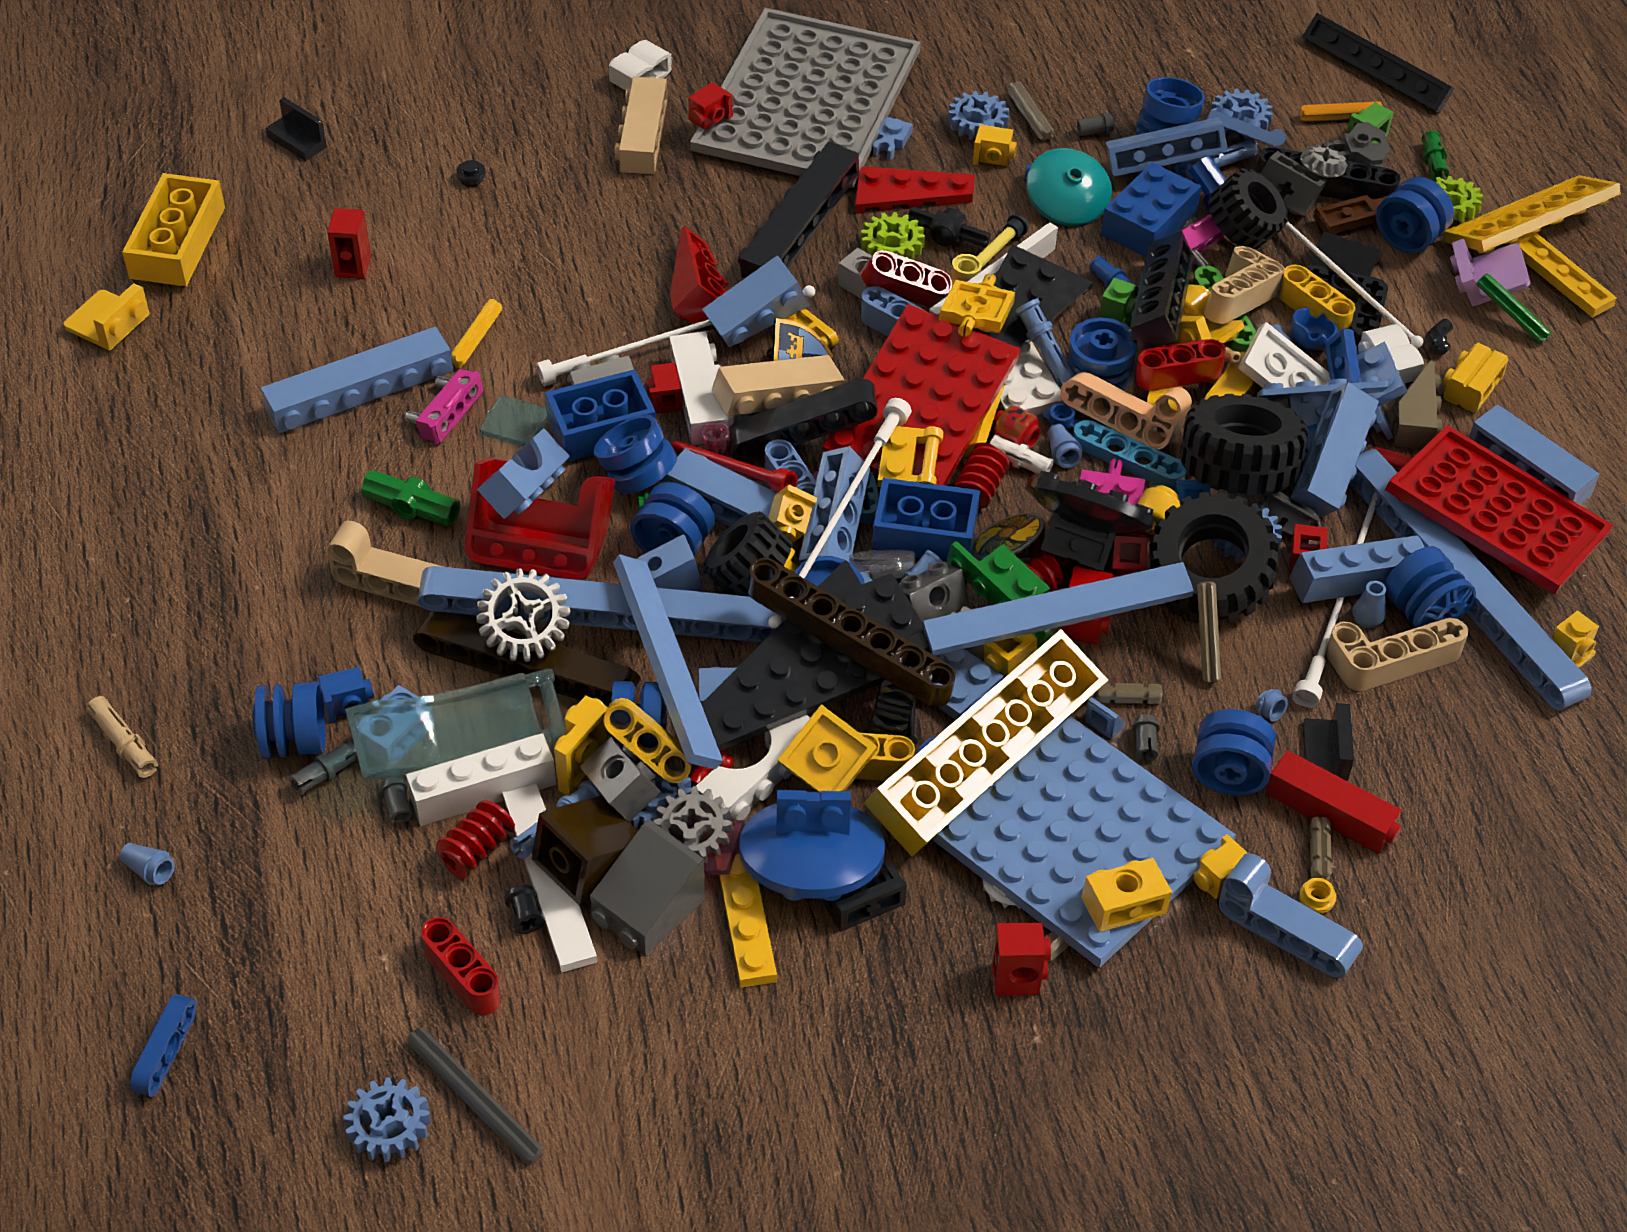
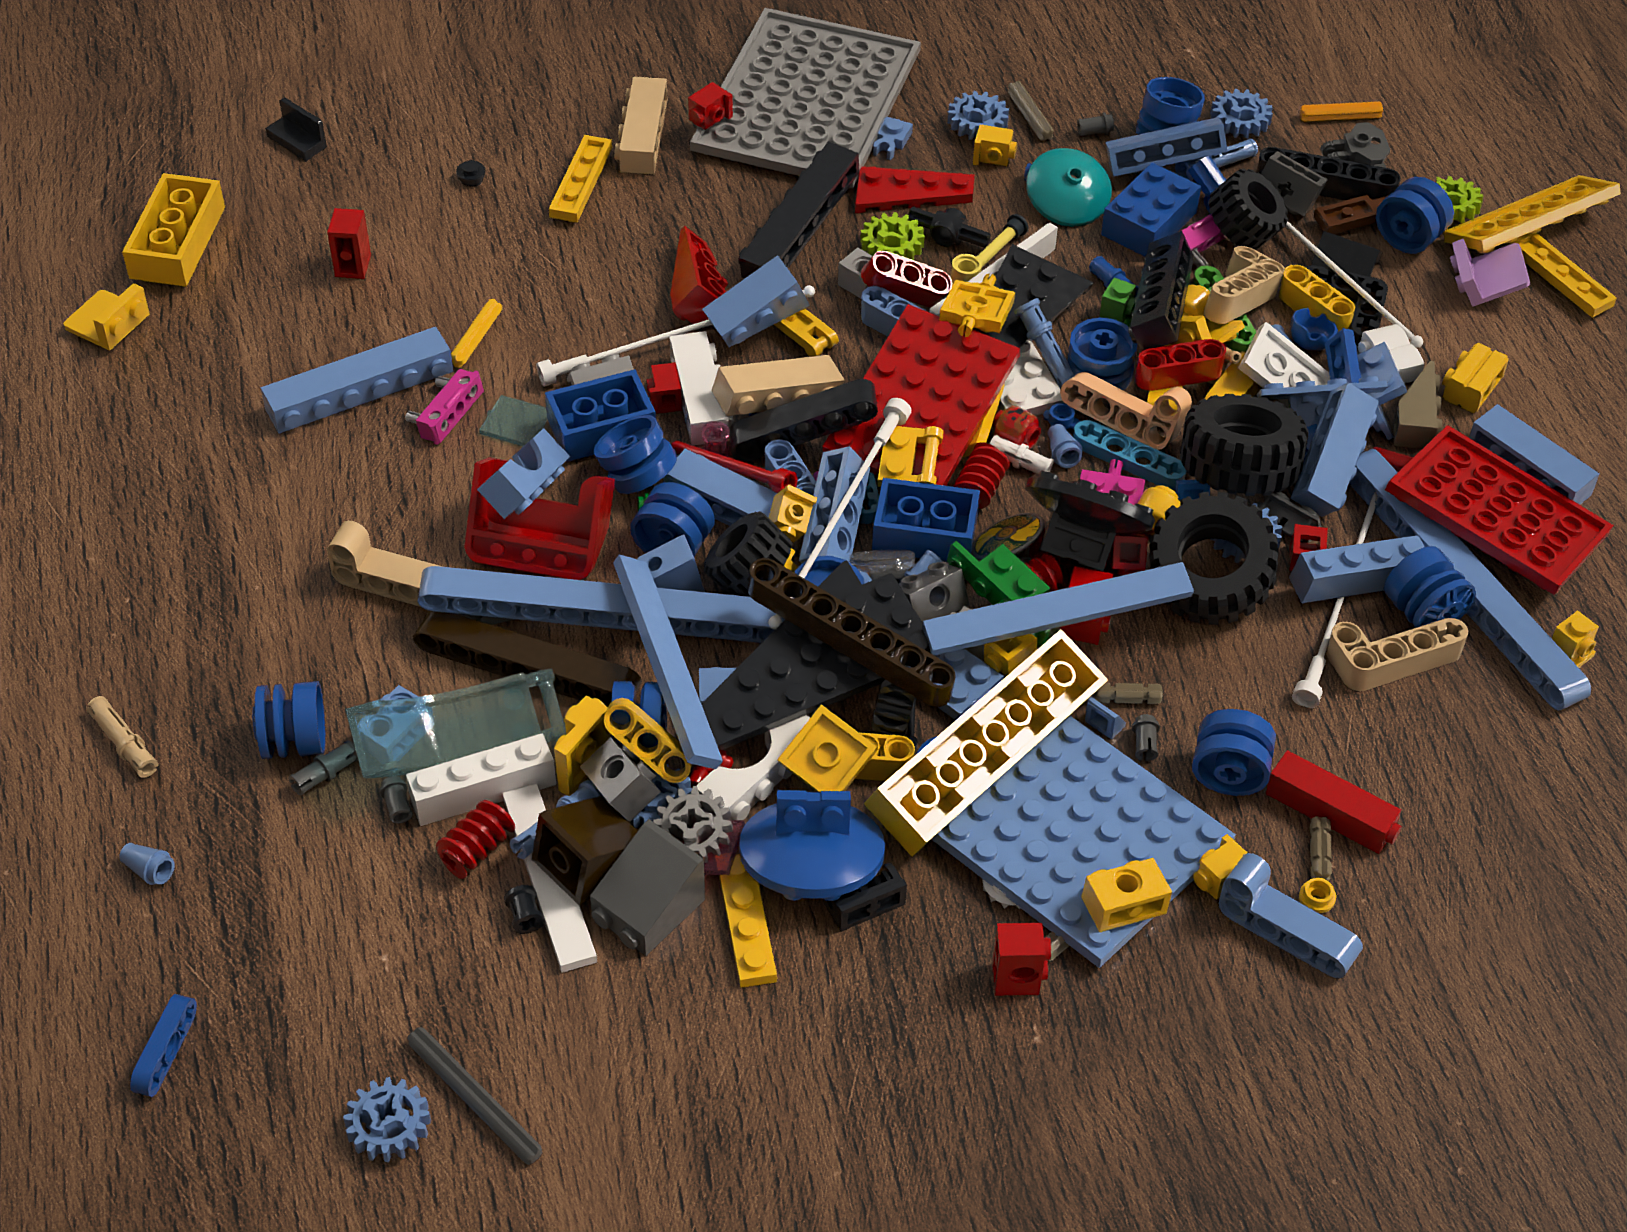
(344, 690): blue brick -> none
(410, 498): green piece -> none
(463, 980): red beam -> none
(512, 621): white gear -> none
(580, 178): none -> yellow plate
(641, 61): white brick -> none
(795, 341): shield -> none
(1209, 631): dark tan axle -> none
(1247, 127): medium blue plate -> none
(1271, 704): medium blue plate -> none
(1323, 161): light grey gear -> none
(1330, 742): black panel -> none
(1370, 607): medium blue cone -> none
(1375, 115): bright green brick -> none
(1378, 63): black plate -> none
(1435, 155): green pin -> none
(1437, 337): black arm -> none
(1513, 308): green axle -> none

